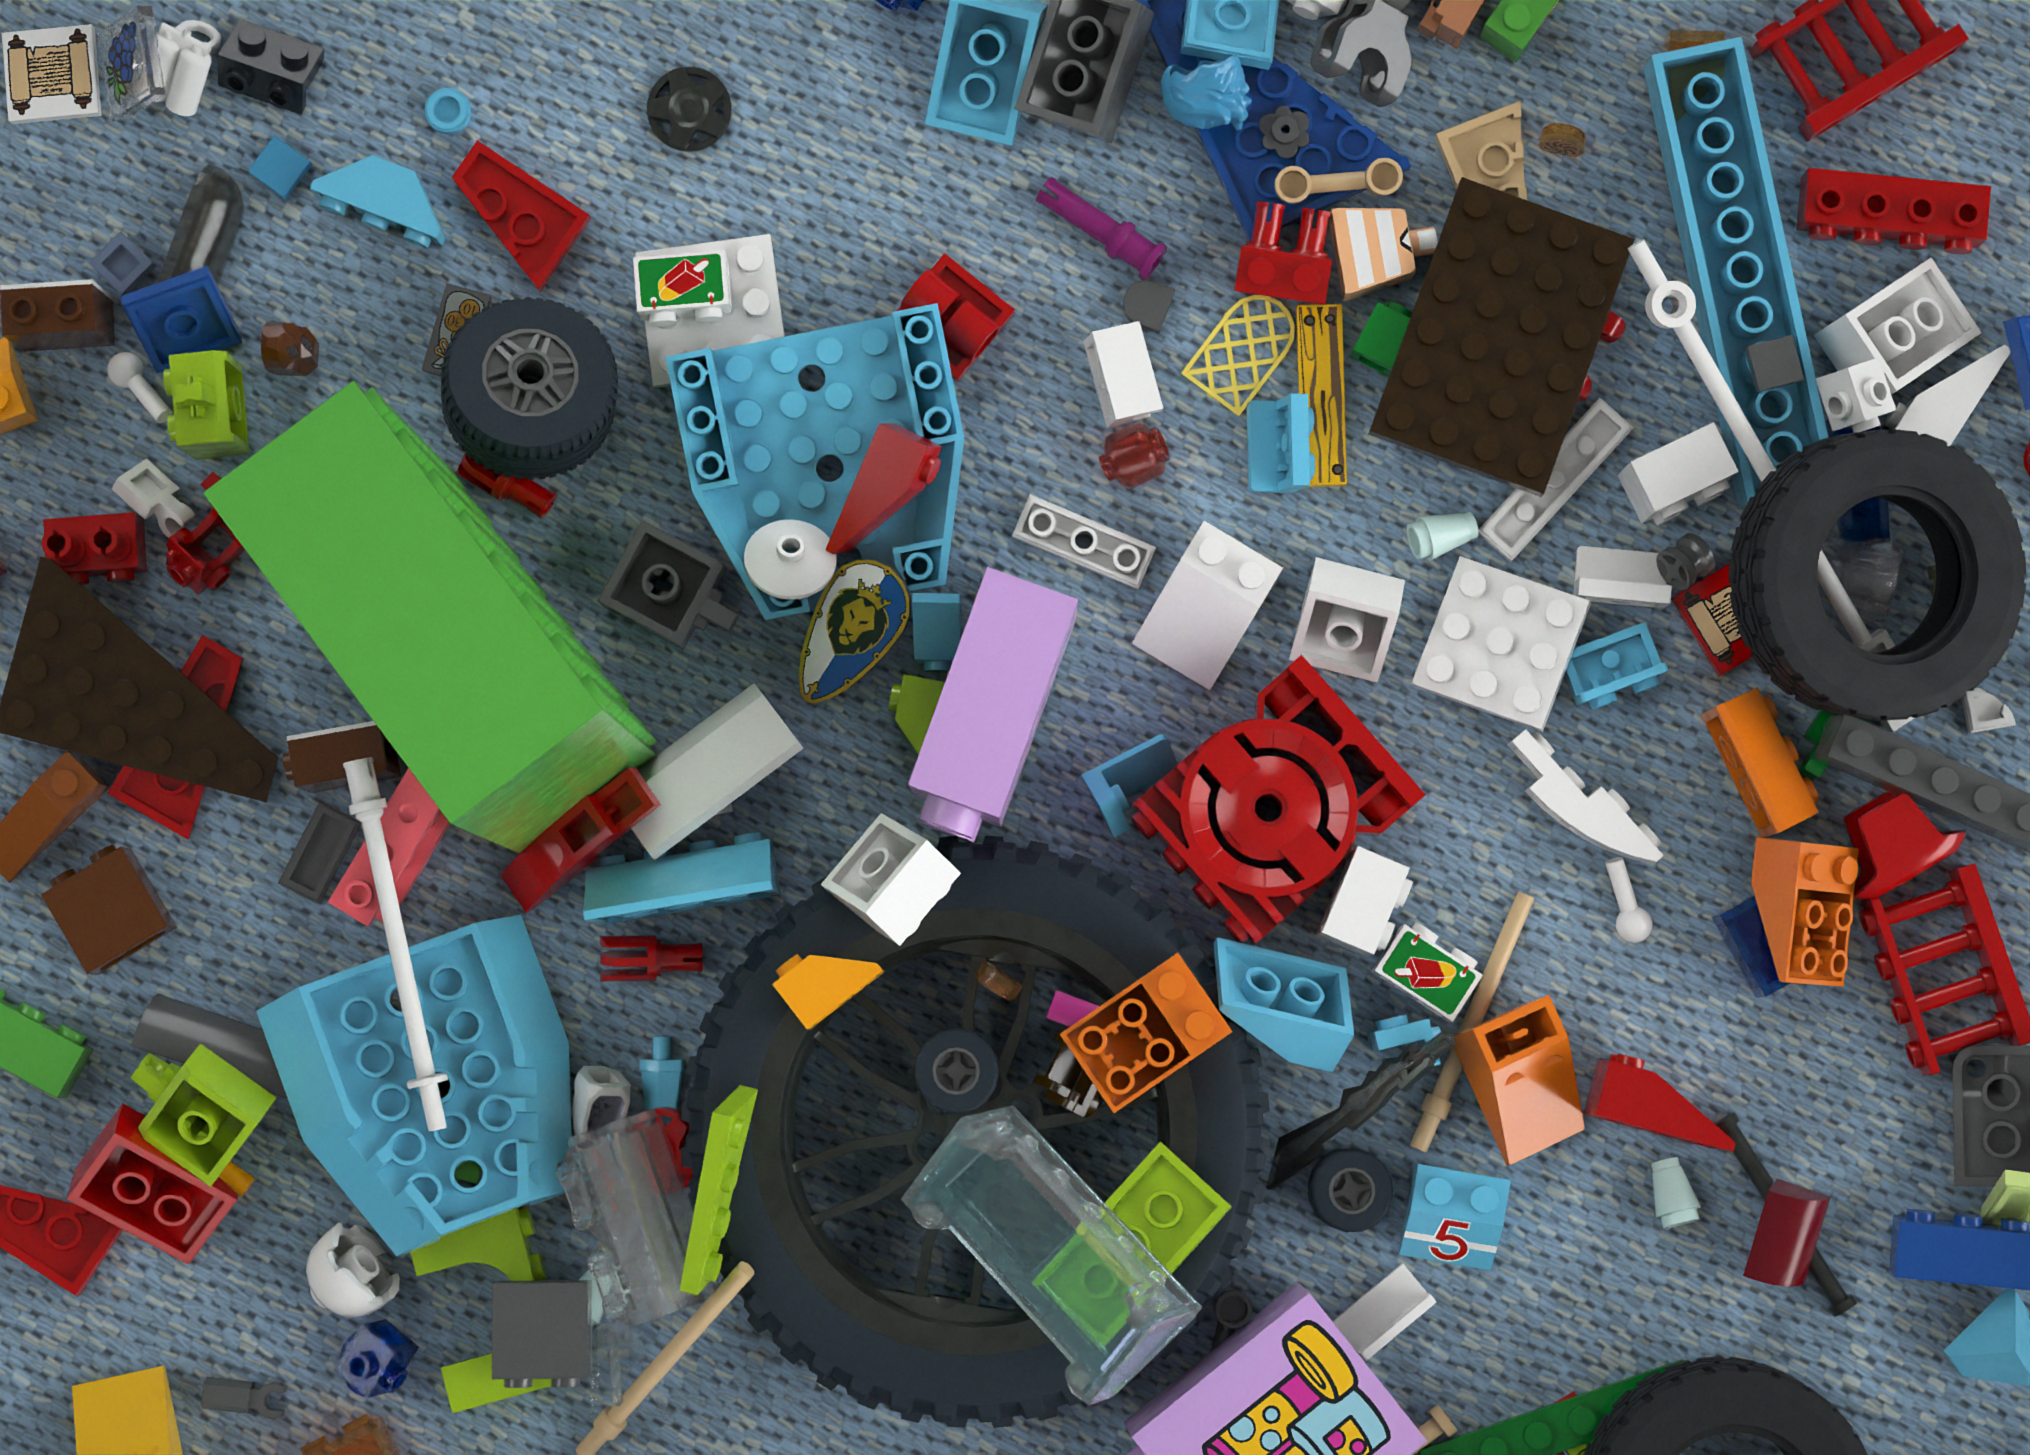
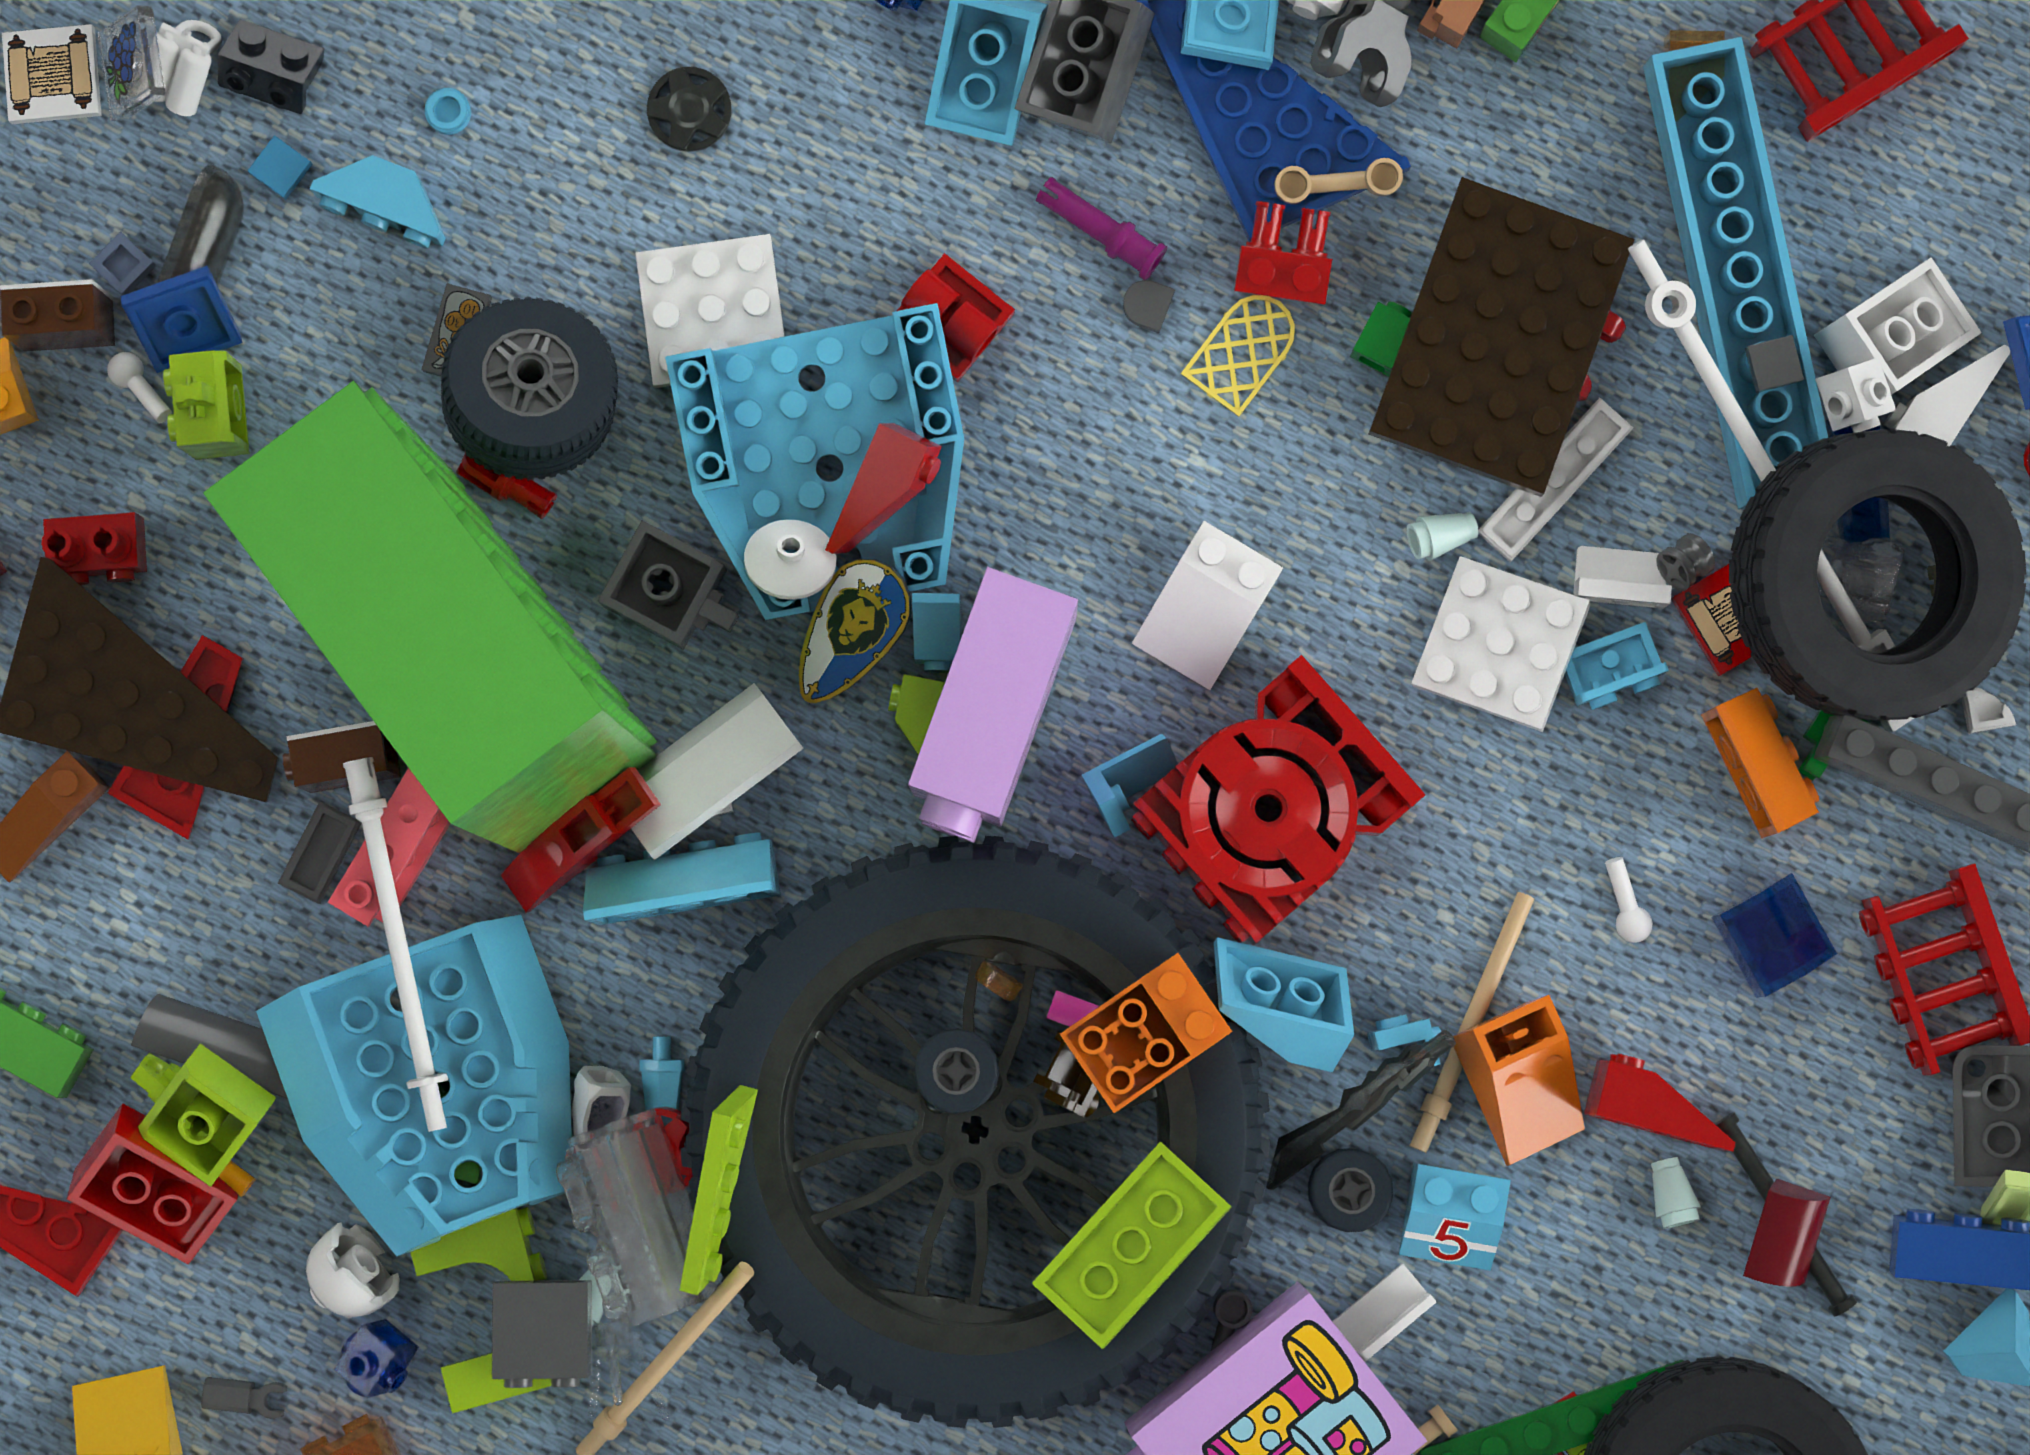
(108, 909): reddish brown piece -> none
(153, 493): white plate -> none
(190, 563): red tile -> none
(288, 349): reddish brown rock -> none
(521, 211): red wing -> none
(656, 958): red arm -> none
(682, 287): brick -> none
(822, 984): light orange slope -> none
(891, 878): white slope -> none
(1052, 1249): windscreen -> none
(1110, 555): white tile -> none
(1122, 374): white hinge -> none
(1134, 455): clear red head -> none
(1208, 94): dark azure hair -> none
(1280, 444): medium azure bracket -> none
(1284, 144): dark grey plant -> none
(1322, 378): yellow tile -> none
(1347, 619): white slope -> none
(1364, 902): white brick -> none
(1376, 248): light nougat torso -> none
(1427, 971): brick -> none
(1487, 150): tan wing -> none
(1562, 140): clear orange tile -> none
(1595, 818): white slope -> none
(1677, 473): white brick -> none
(1806, 907): orange slope -> none
(1893, 209): red brick -> none
(1895, 843): red piece -> none

